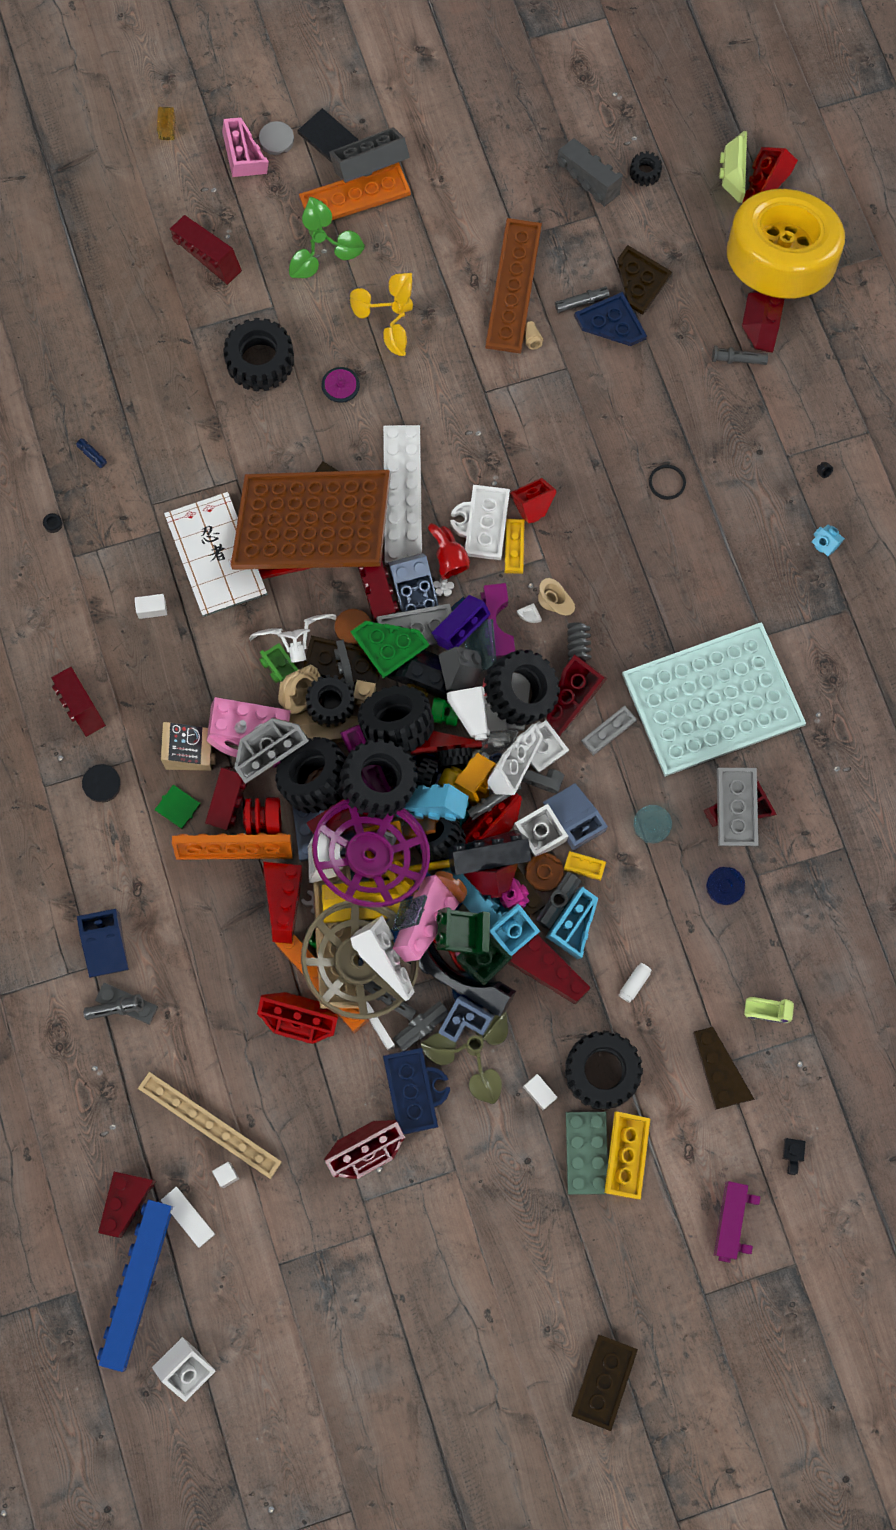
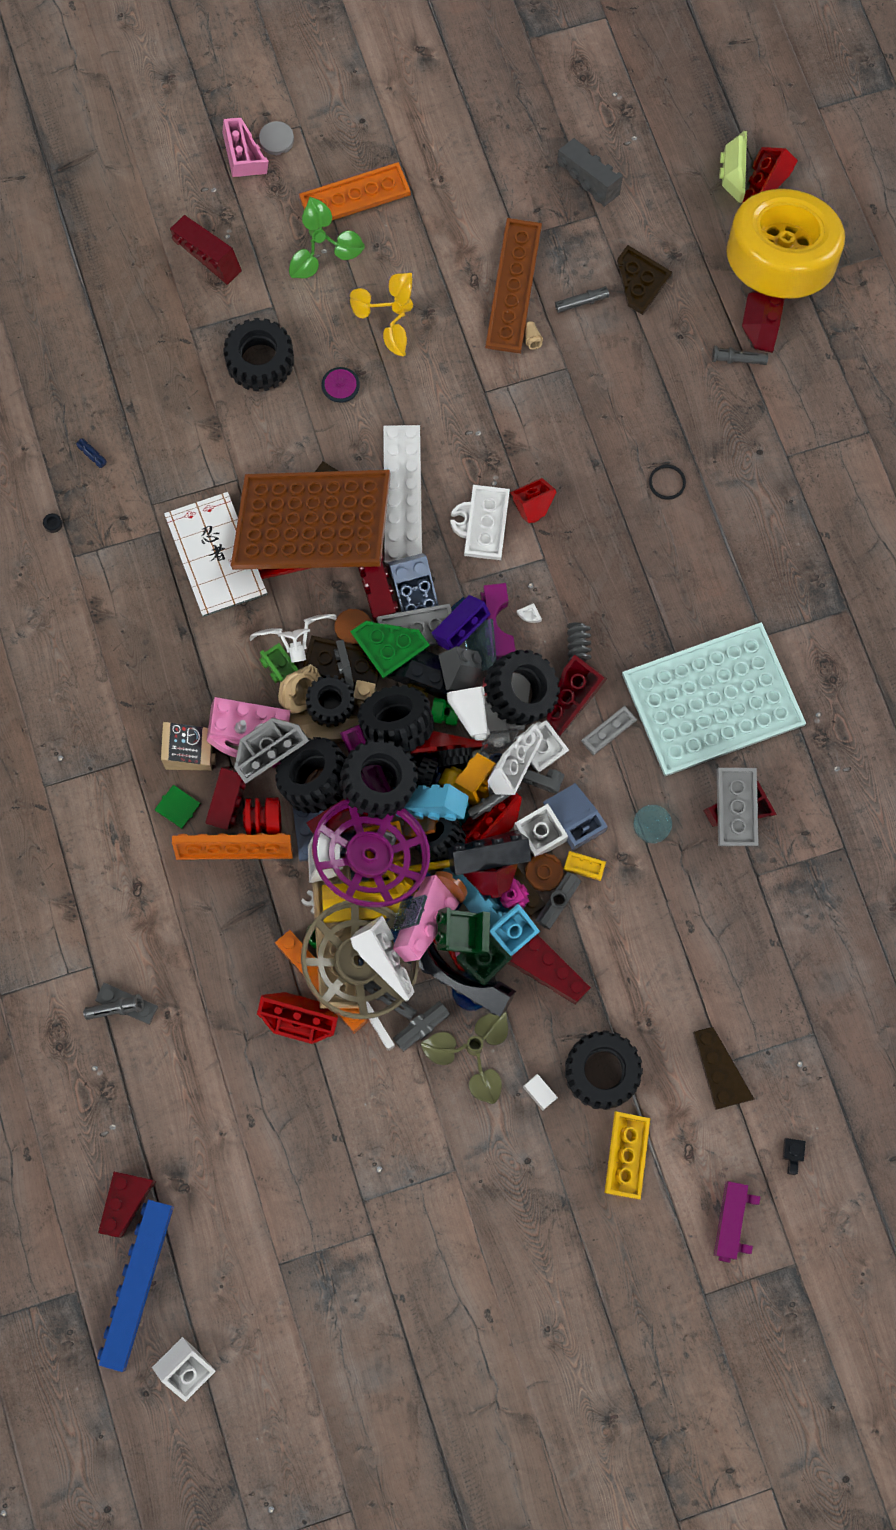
(77, 700): dark red wedge -> none
(101, 783): black tile -> none
(103, 942): dark blue slope -> none
(150, 606): white piece -> none
(166, 123): clear yellow piece -> none
(188, 1217): white tile -> none
(210, 1125): tan plate -> none
(225, 1175): white piece -> none
(283, 894): red wedge -> none
(325, 133): black tile -> none
(365, 1149): dark red wedge -> none
(369, 154): dark grey brick -> none
(413, 1090): dark blue plate -> none
(443, 587): white plant -> none
(451, 555): red piece -> none
(465, 1014): sand blue brick -> none
(514, 546): yellow tile -> none
(554, 597): tan piece -> none
(573, 924): medium azure wedge -> none
(586, 1152): sand green plate -> none
(604, 1382): dark brown plate -> none
(612, 320): dark blue plate -> none
(635, 982): white piece -> none
(649, 160): black tyre -> none
(725, 886): clear blue tile -> none
(769, 1010): yellowish green animal -> none
(824, 466): black hinge -> none
(827, 539): medium azure brick -> none

